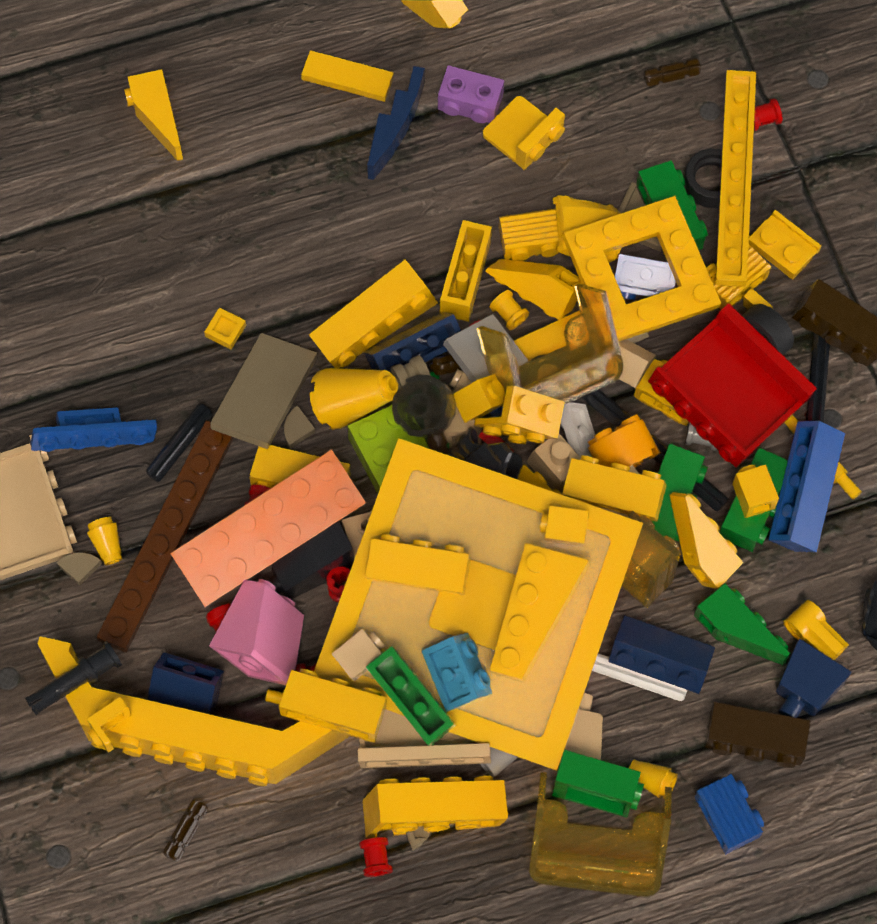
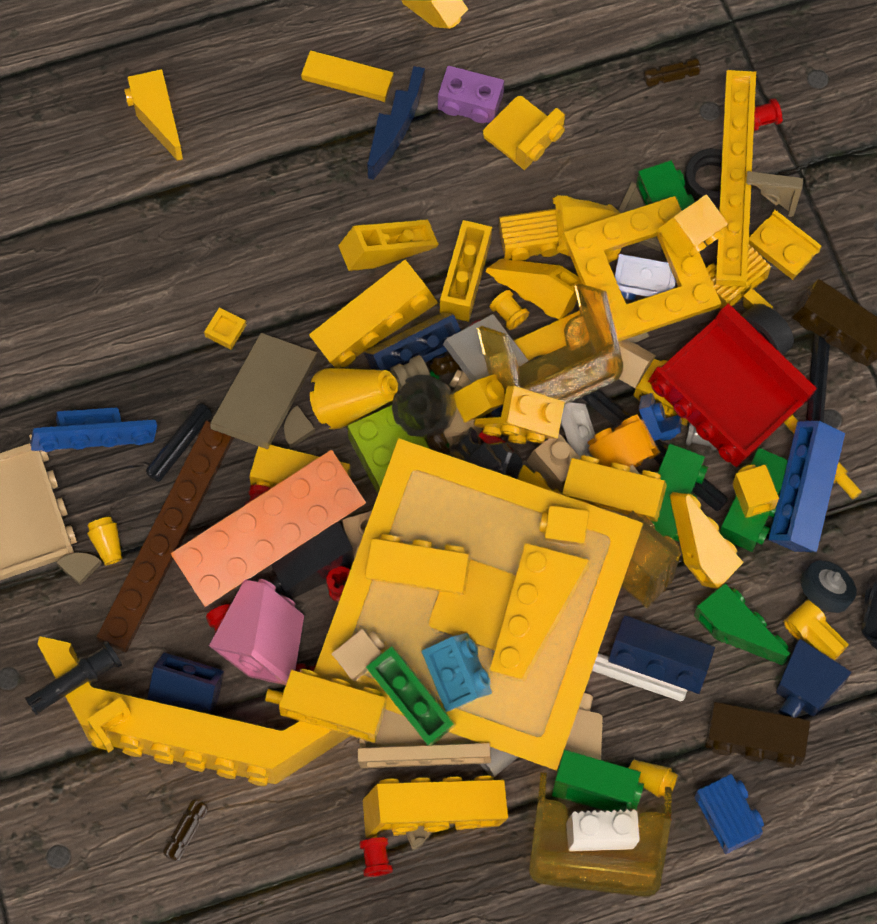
(385, 243): none -> yellow slope
(602, 830): none -> white brick
(656, 421): none -> blue bracket
(692, 227): none -> yellow brick
(778, 189): none -> dark tan tile
(828, 586): none -> black wheel

